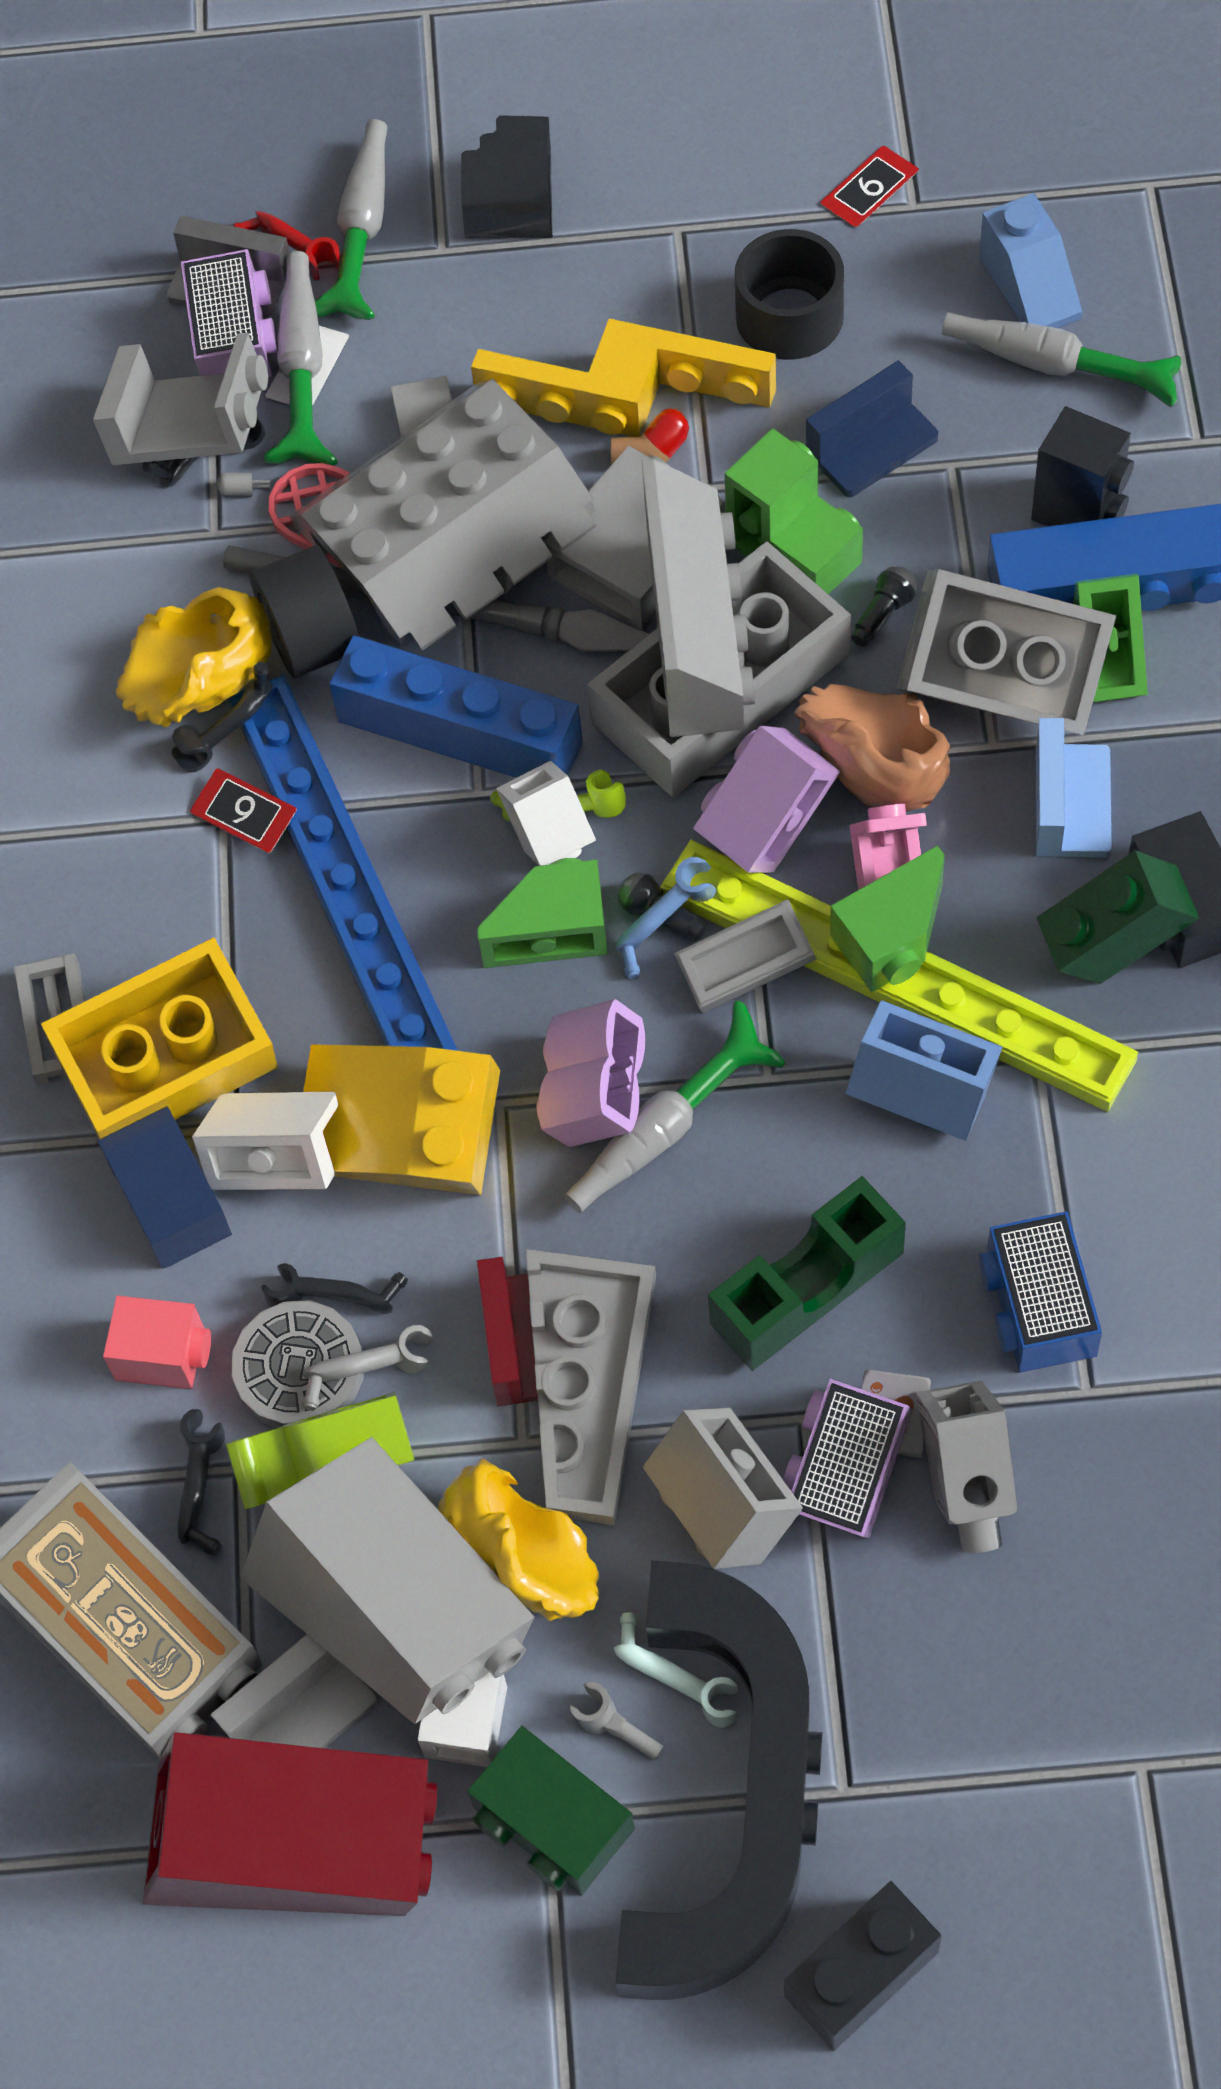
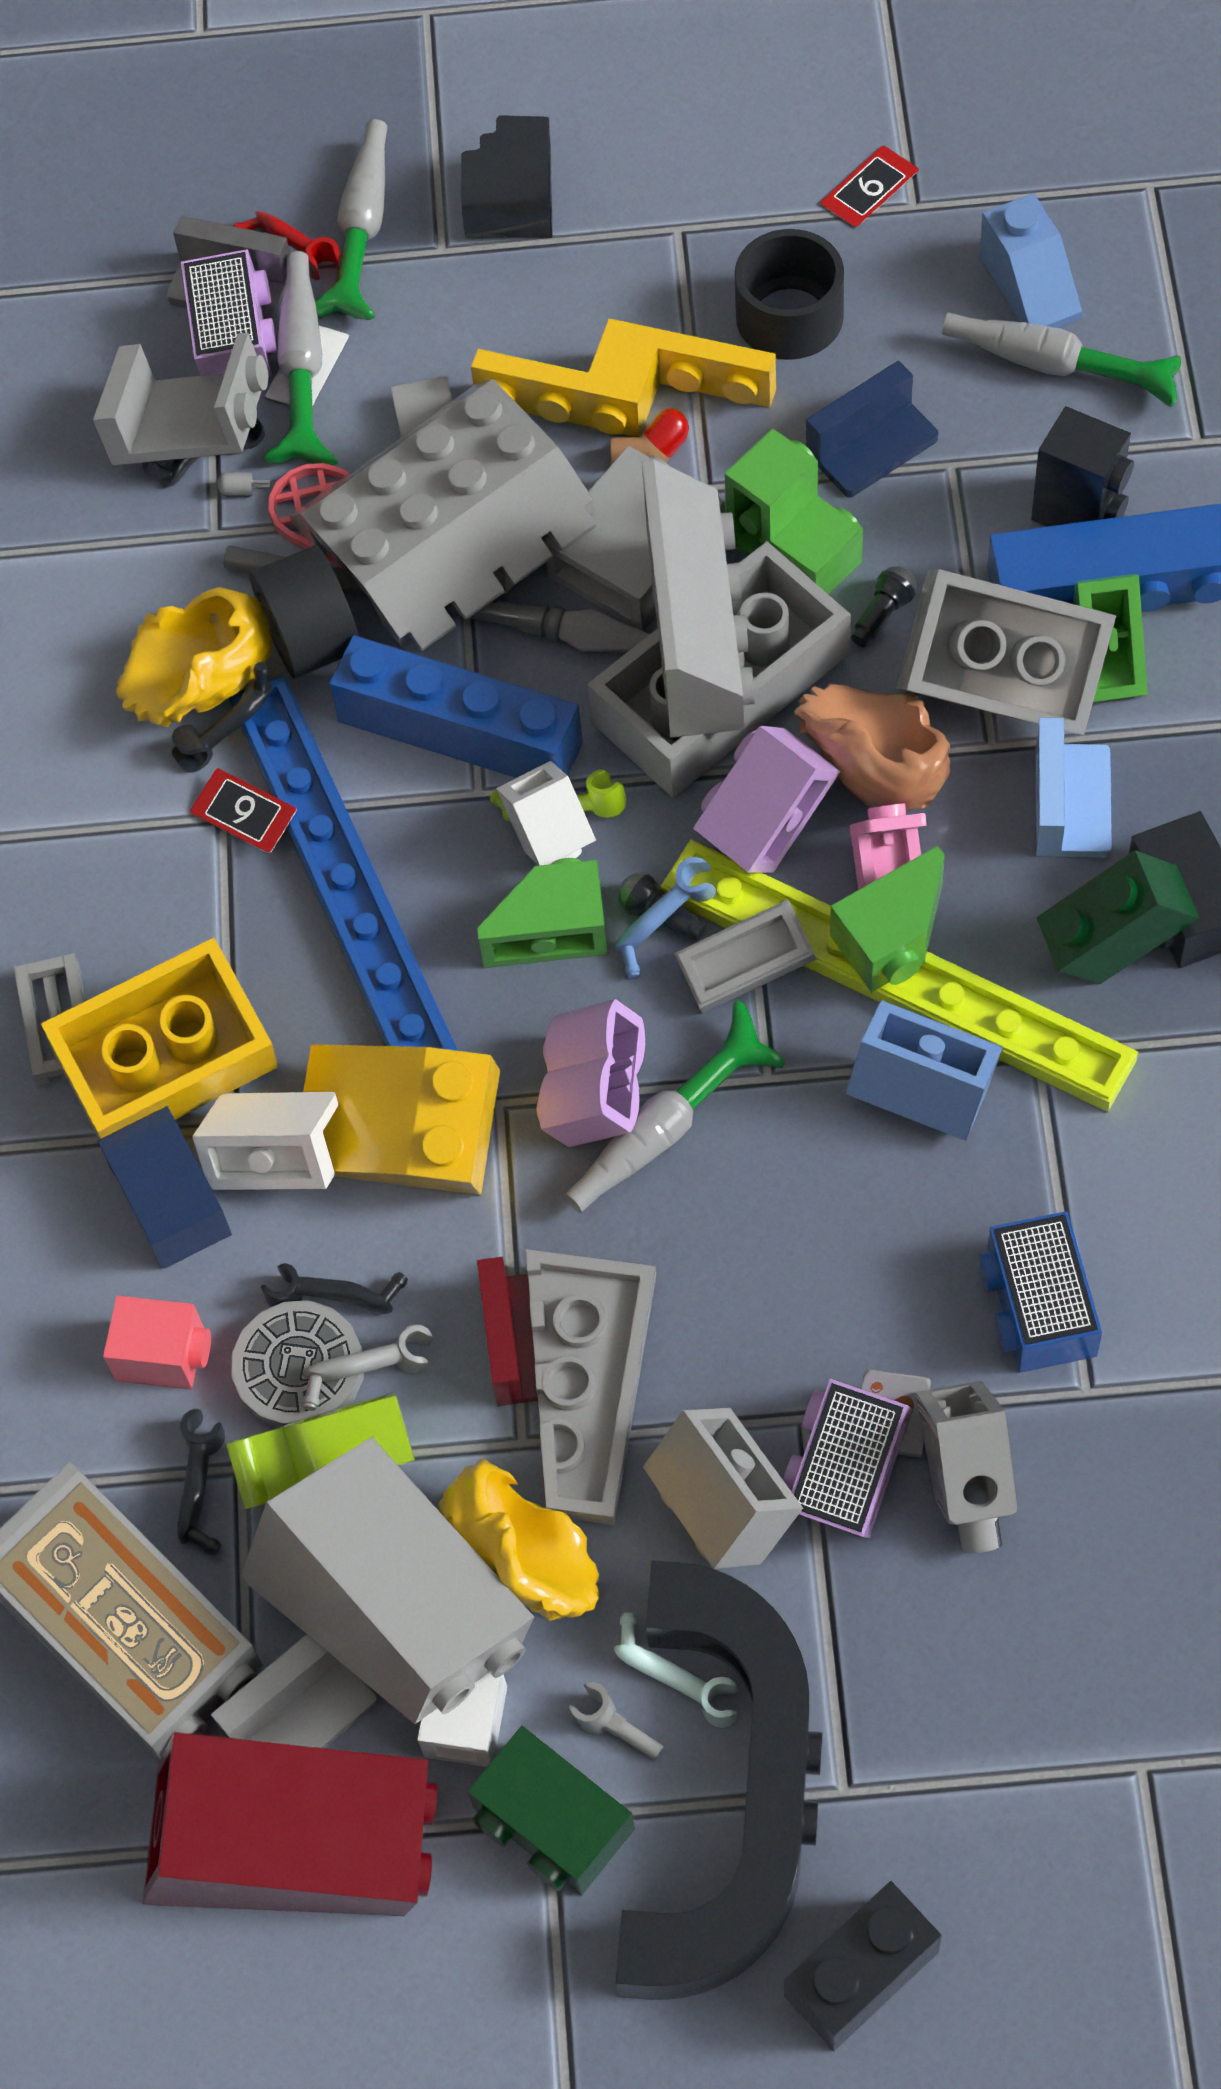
(774, 1303): dark green arch -> none

